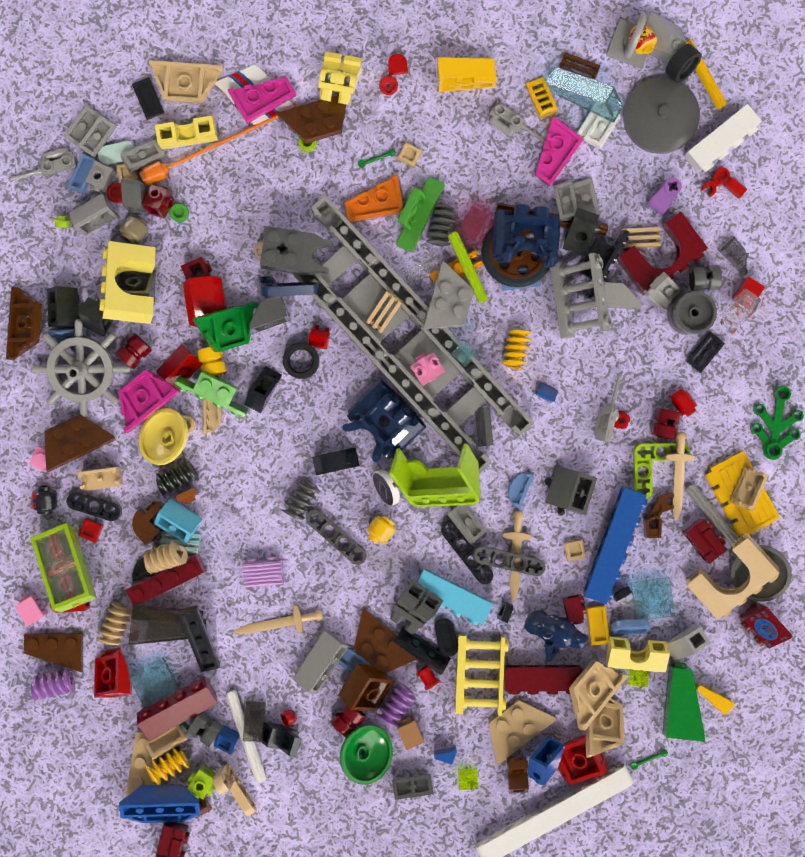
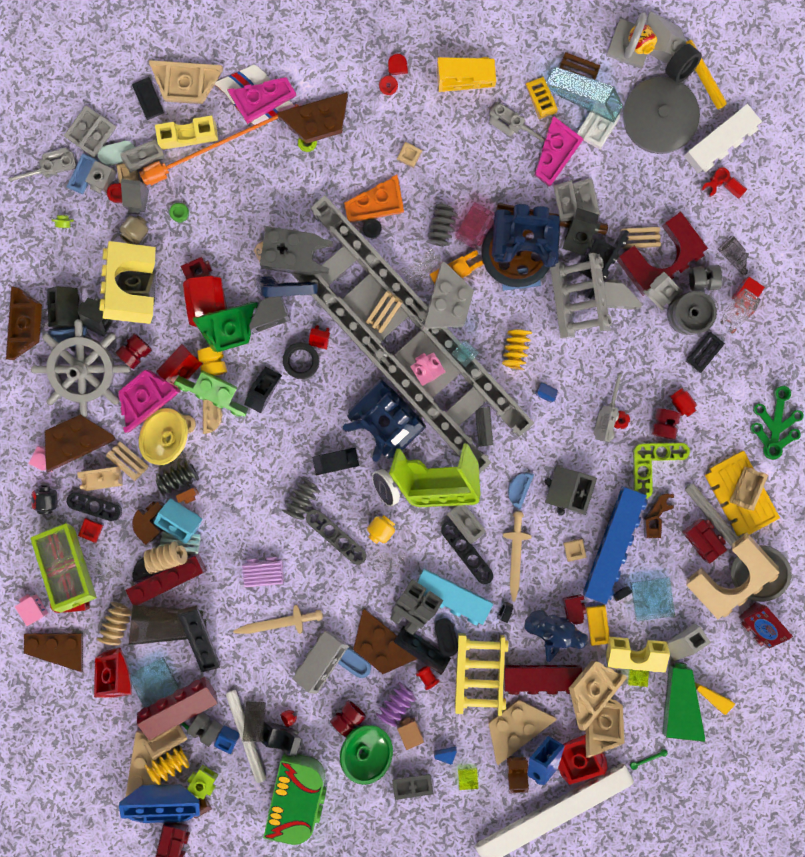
(53, 685): medium lavender piece -> none
(92, 214): light grey slope -> none
(129, 455): none -> tan tile
(158, 201): dark red brick -> none
(227, 780): tan beam -> none
(296, 800): none -> brick
(339, 76): light yellow hips -> none
(365, 688): reddish brown slope -> none
(372, 228): none -> black tile
(391, 152): green hinge -> none
(417, 213): bright green bracket -> none
(468, 267): lime axle -> none
(508, 561): dark grey beam -> none
(630, 627): medium blue tile -> none
(663, 197): medium lavender piece -> none
(680, 459): tan sword -> none

